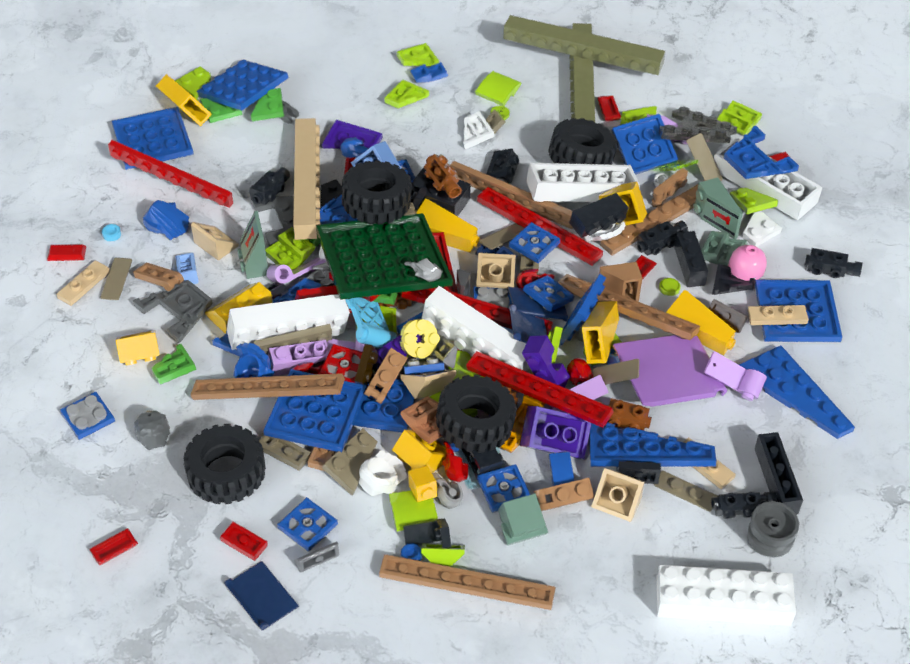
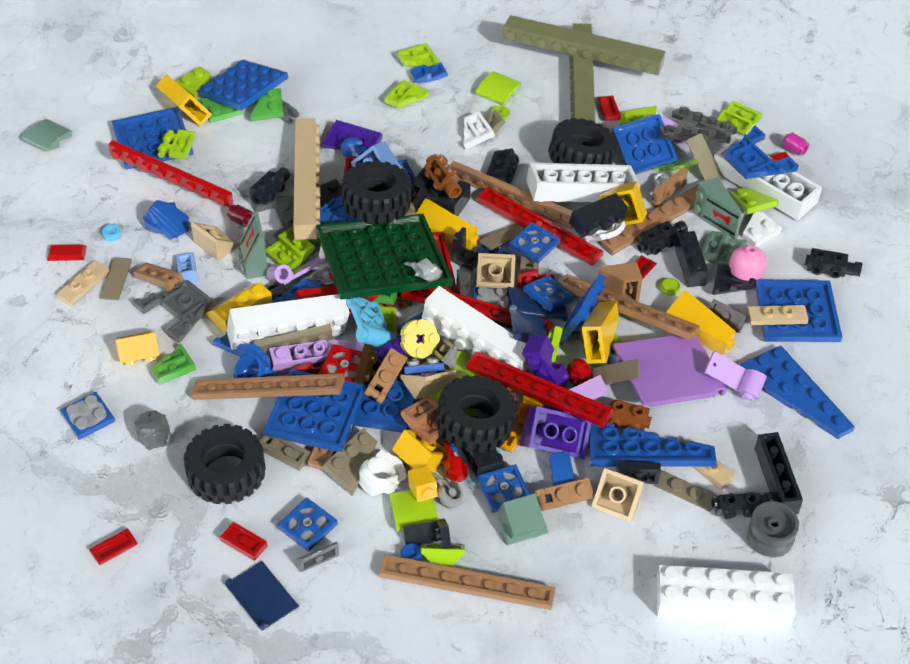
(46, 135): none -> sand green slope
(181, 144): none -> lime plate
(239, 215): none -> dark red brick
(463, 256): none -> black bracket
(795, 143): none -> dark pink brick

